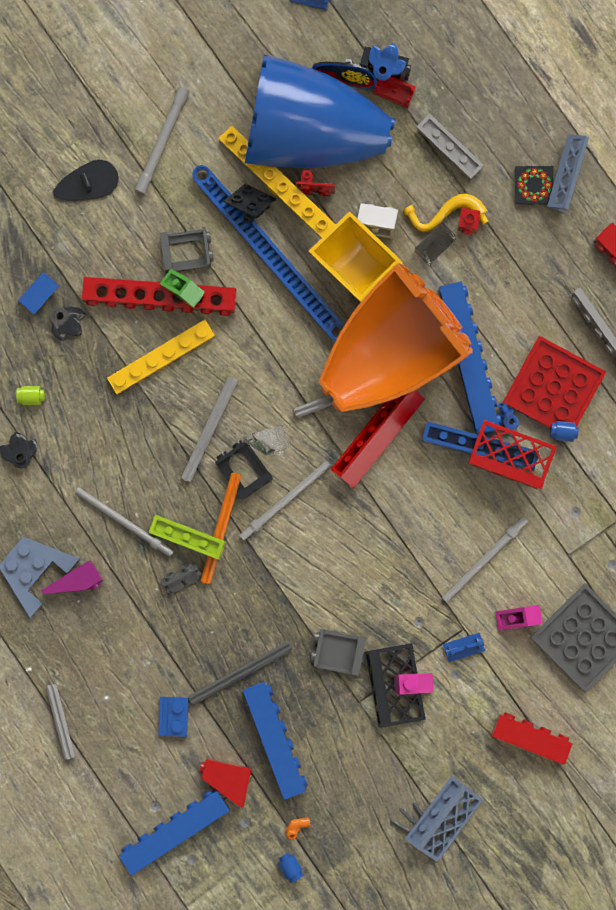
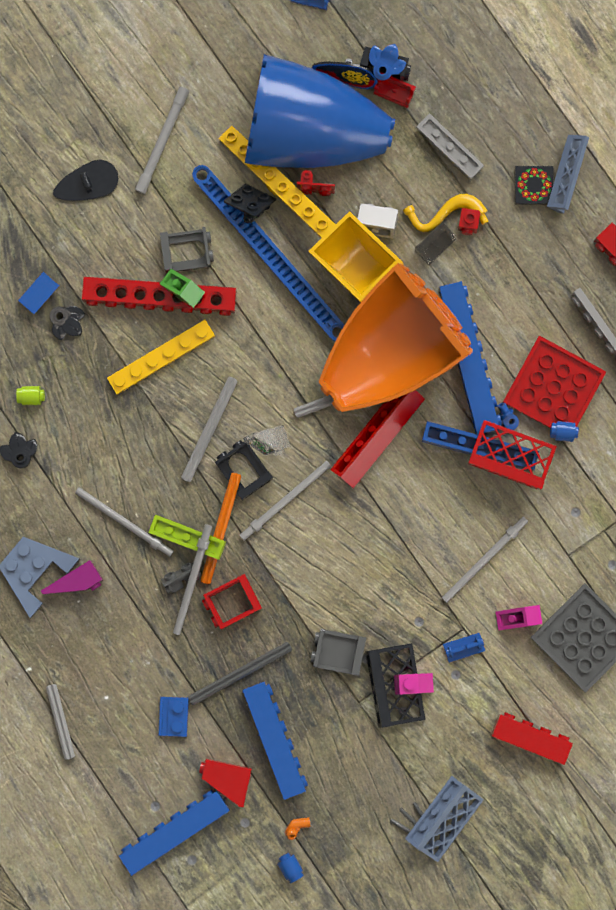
(202, 545): none -> light grey bar
(216, 619): none -> red window

